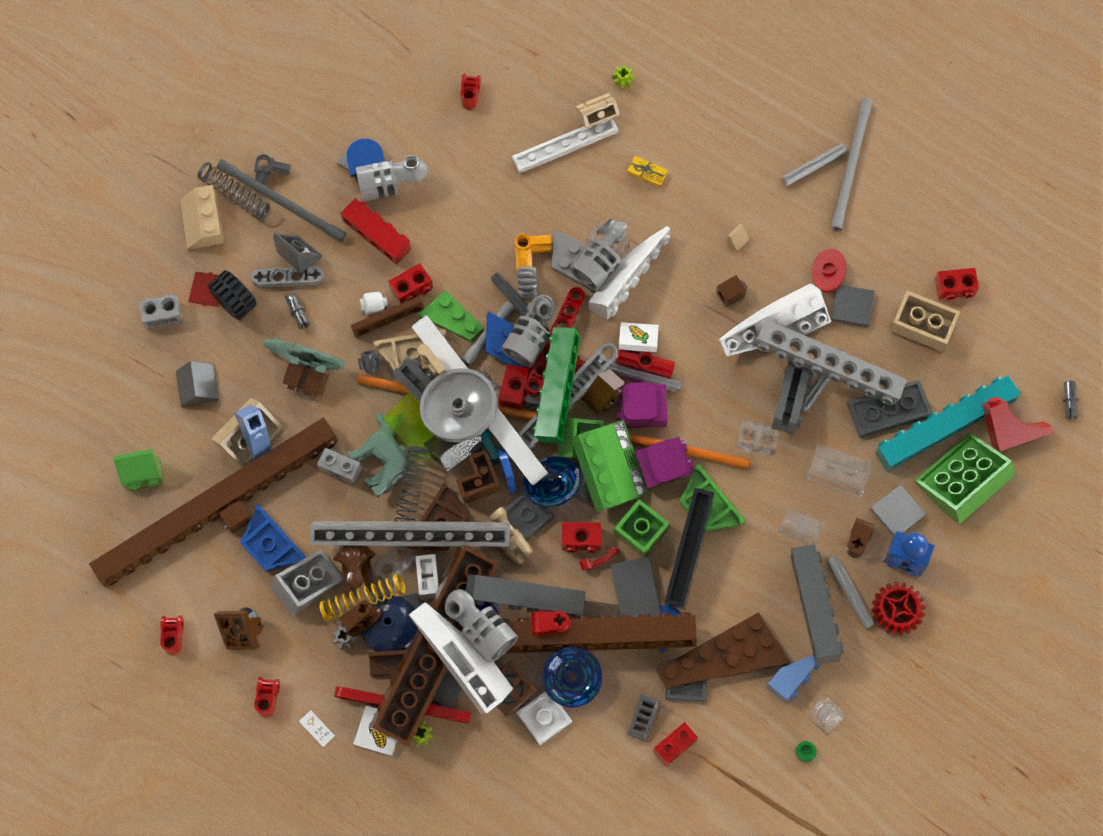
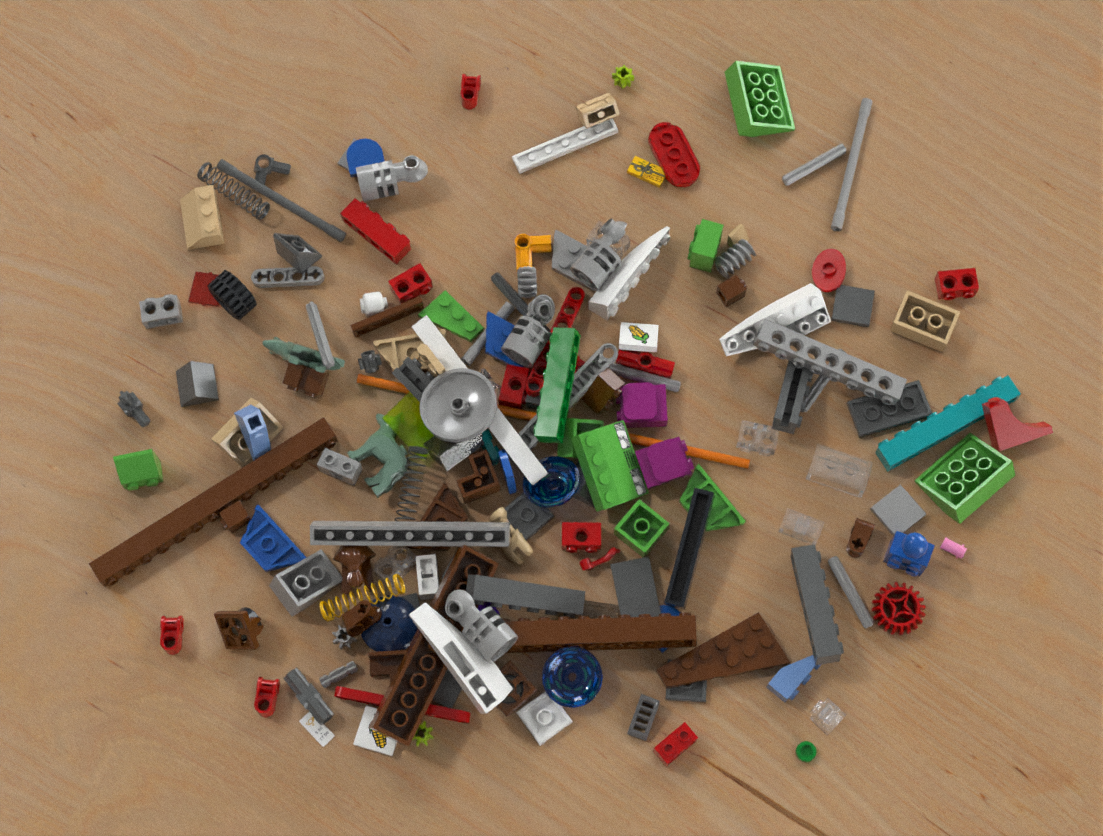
(133, 408): none -> dark grey axle
(297, 310): dark grey pin -> none
(308, 696): none -> dark grey piece
(320, 336): none -> light grey axle
(338, 674): none -> light grey axle
(546, 622): red piece -> none
(674, 154): none -> red tile
(705, 245): none -> bright green brick
(733, 257): none -> light grey piece
(759, 99): none -> bright green slope
(953, 548): none -> bright pink pin
(1070, 399): dark grey axle -> none

